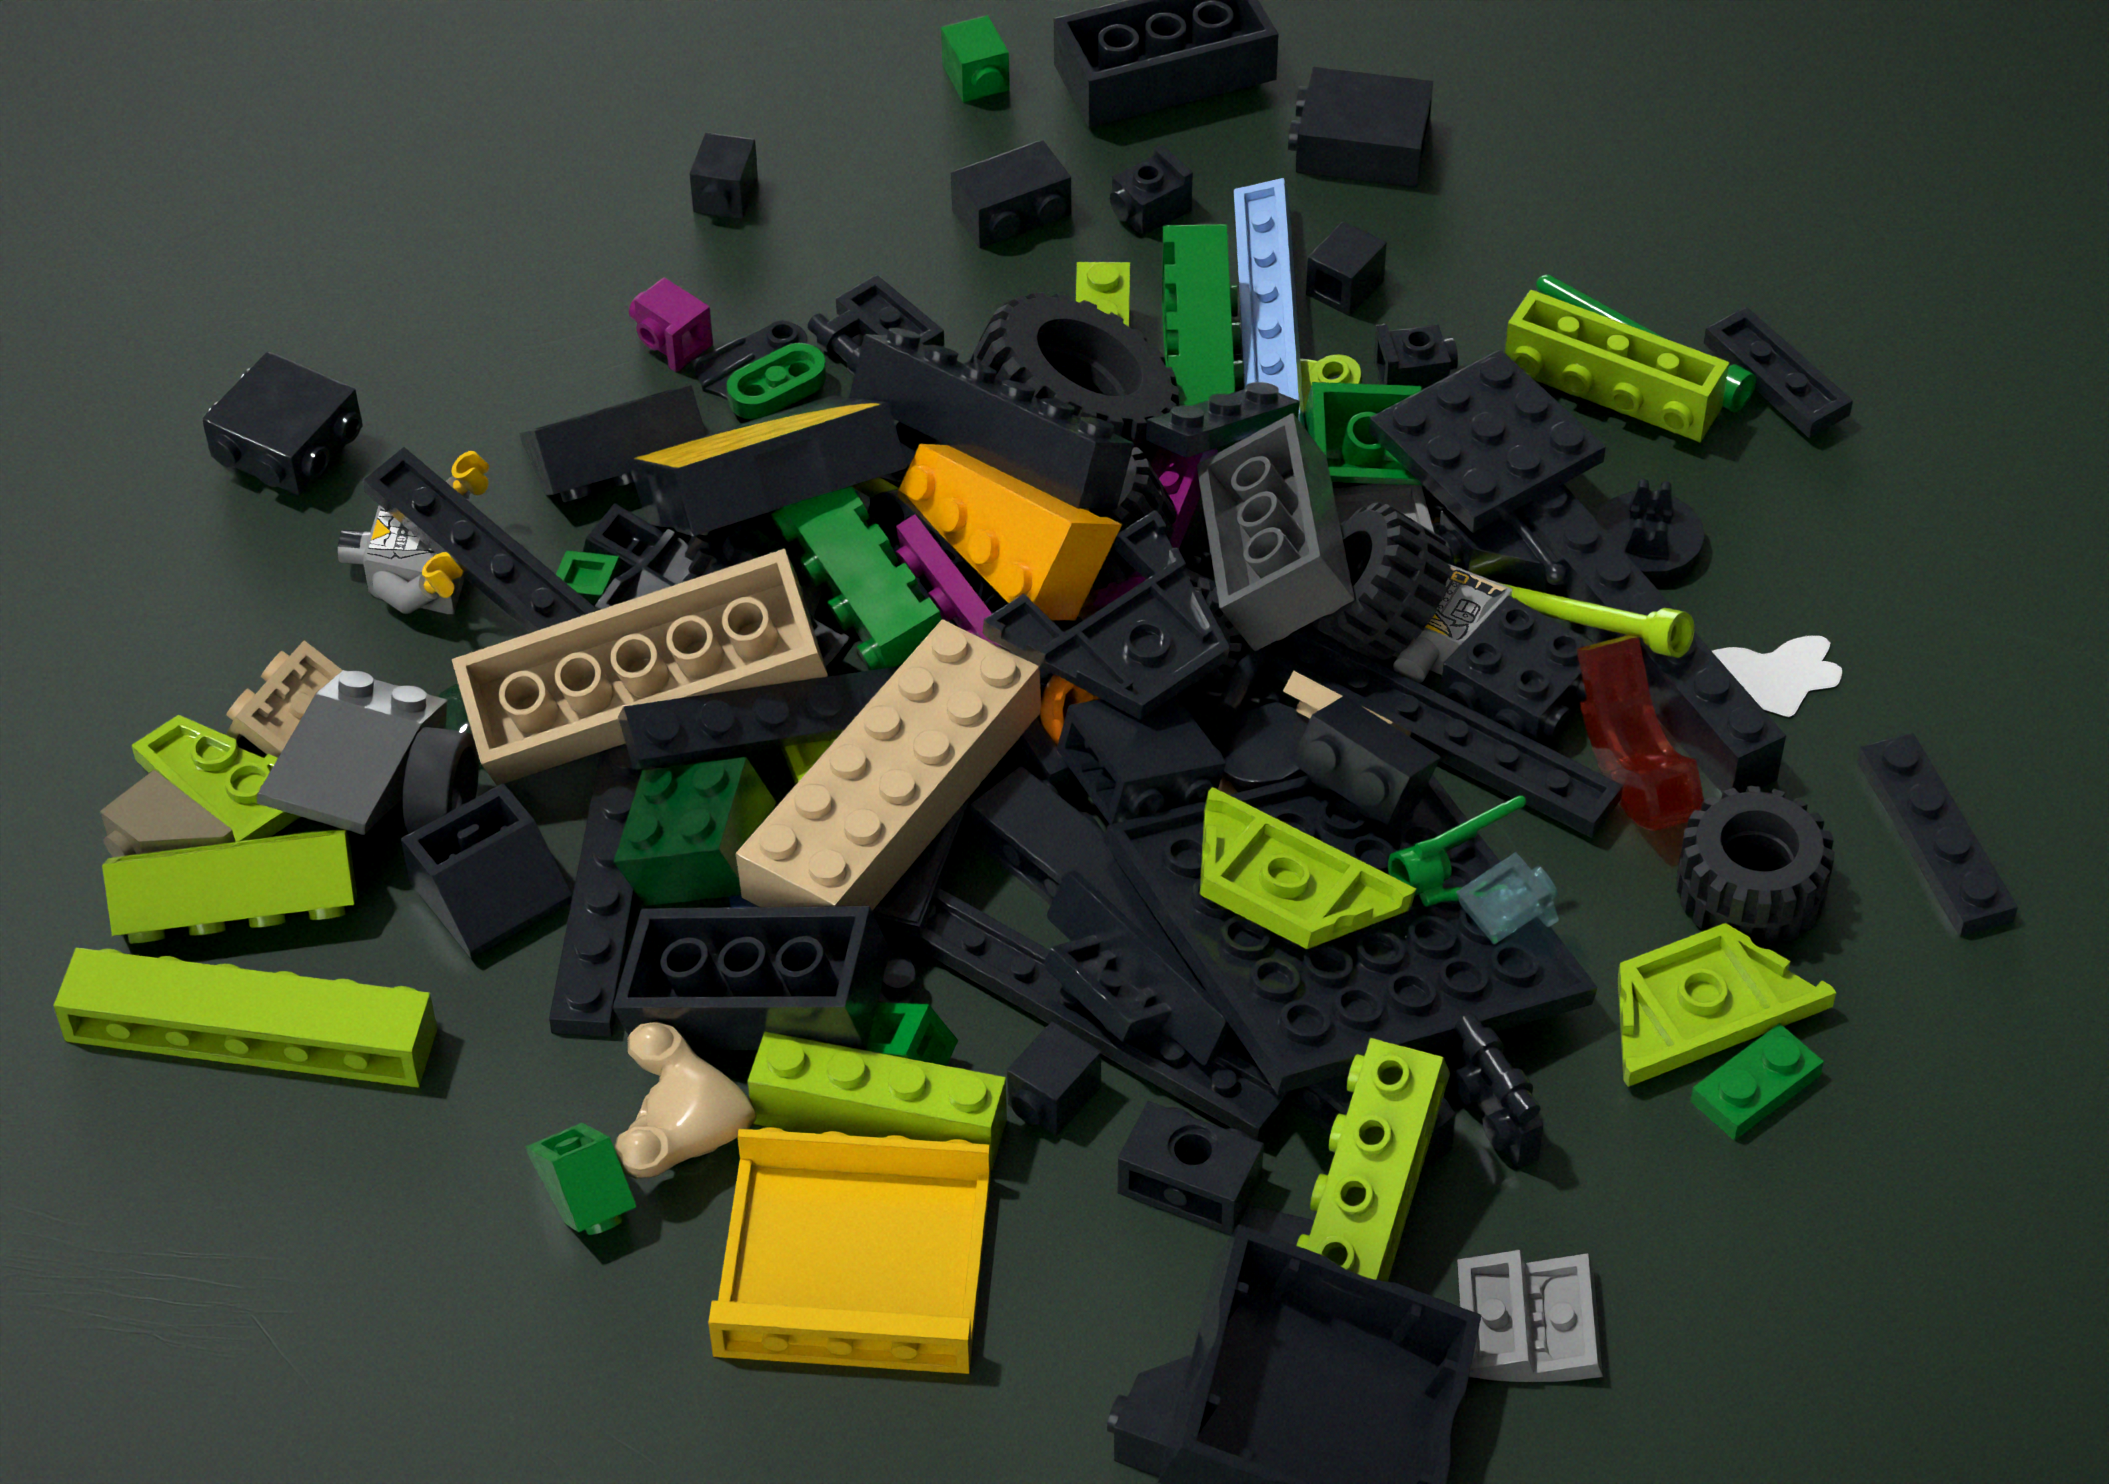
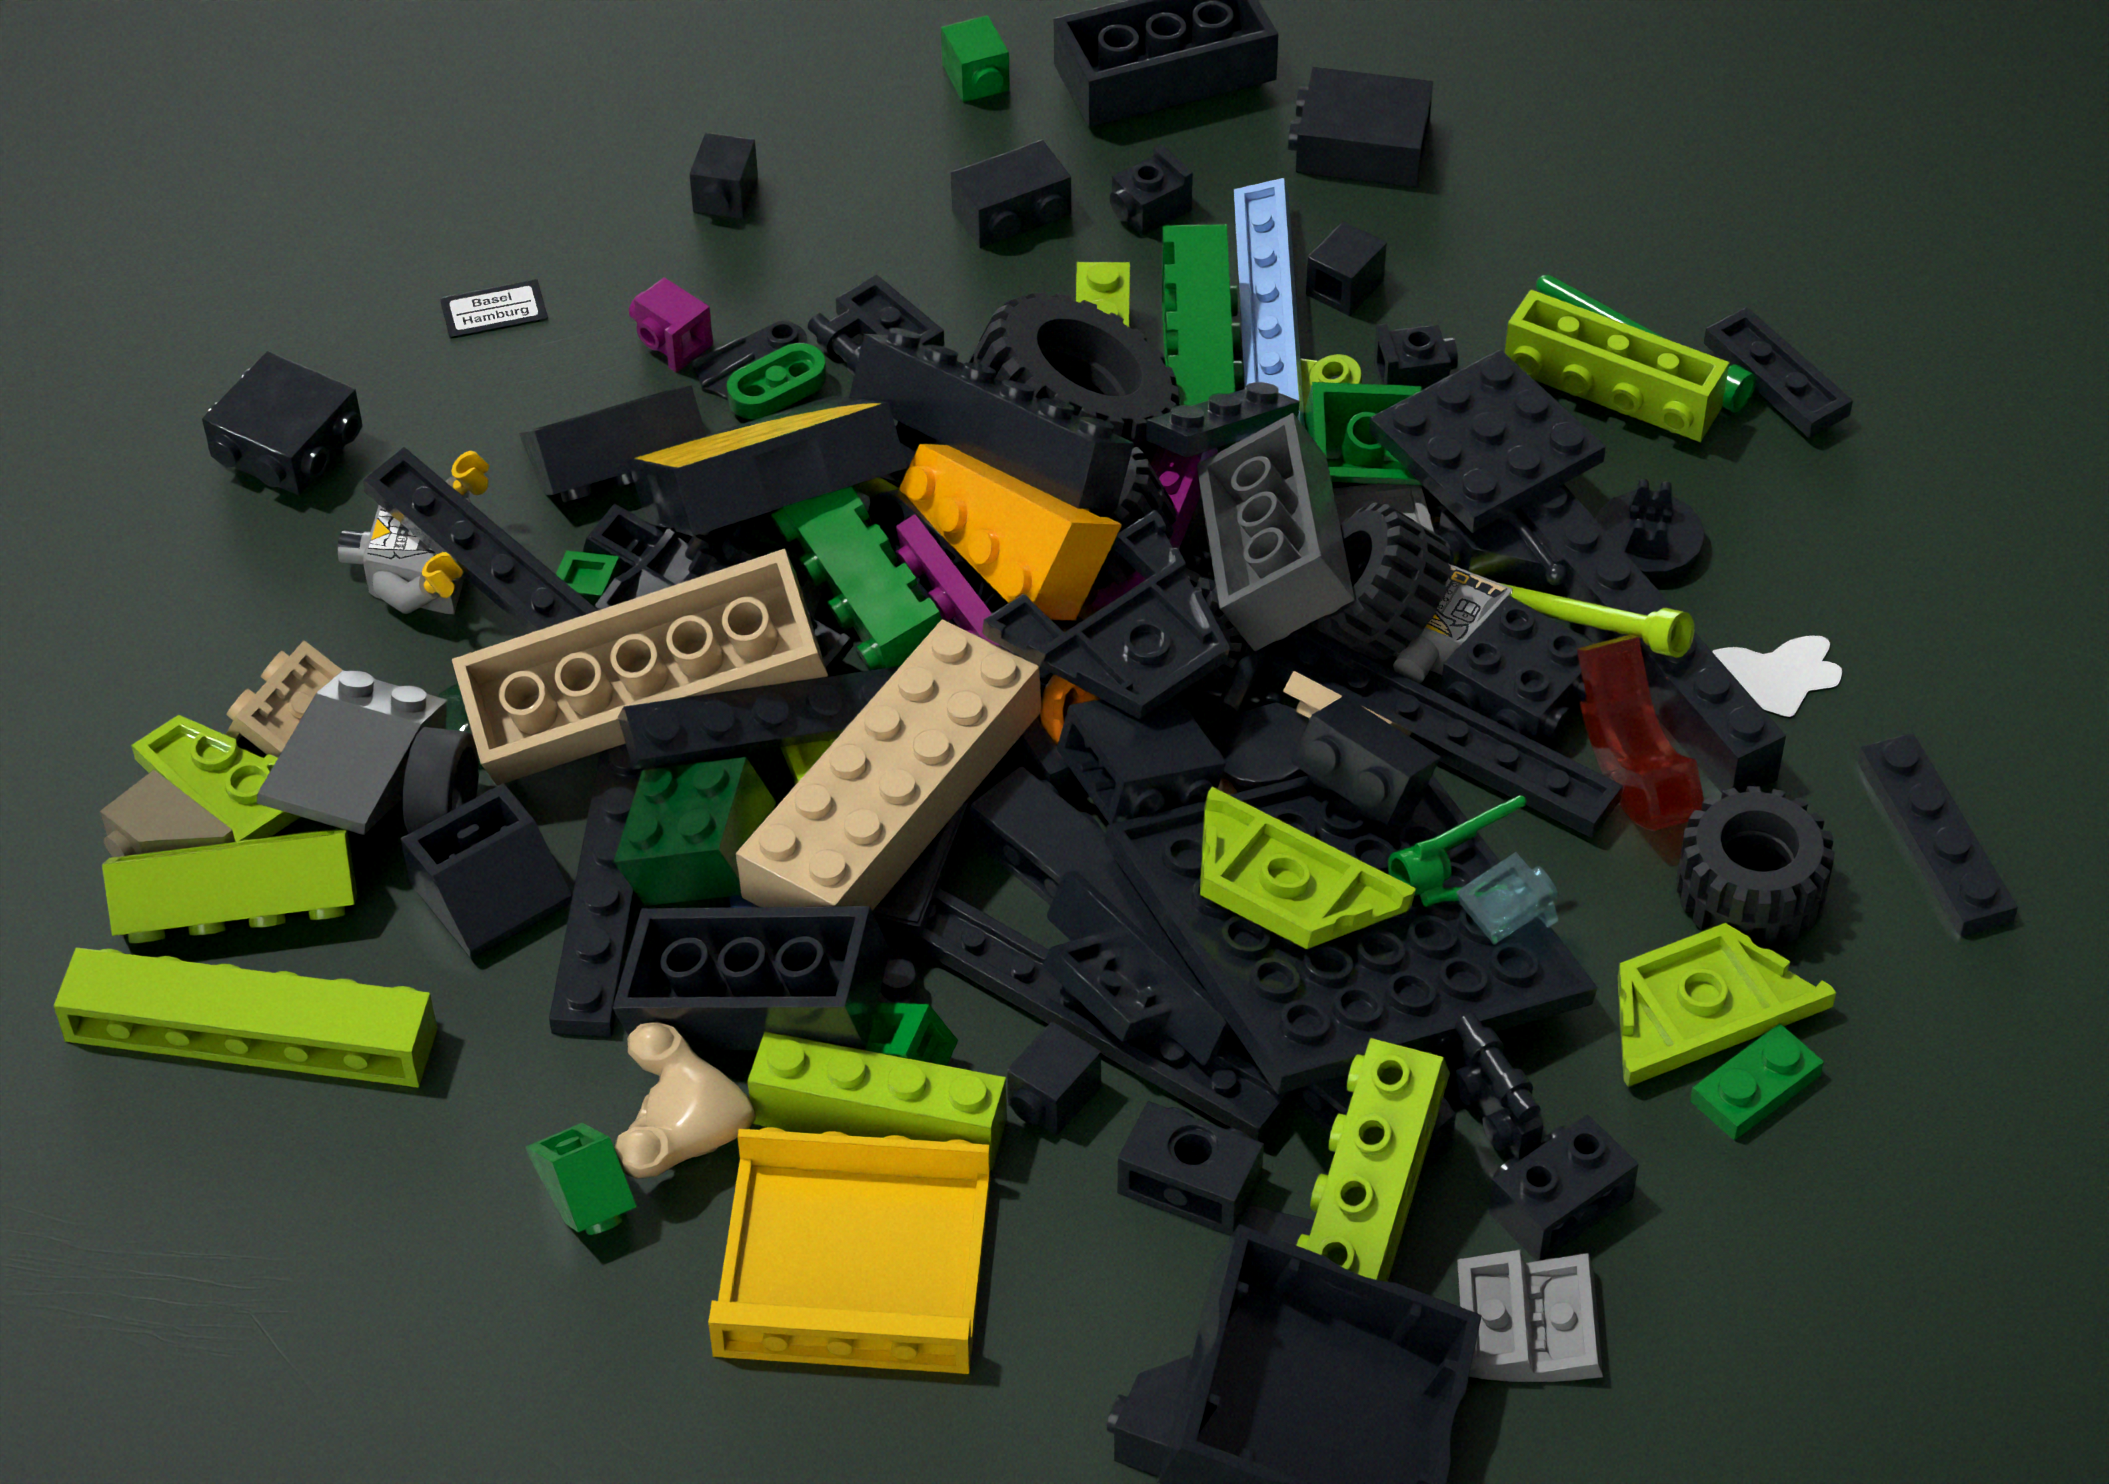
(493, 308): none -> sticker
(1562, 1187): none -> black brick

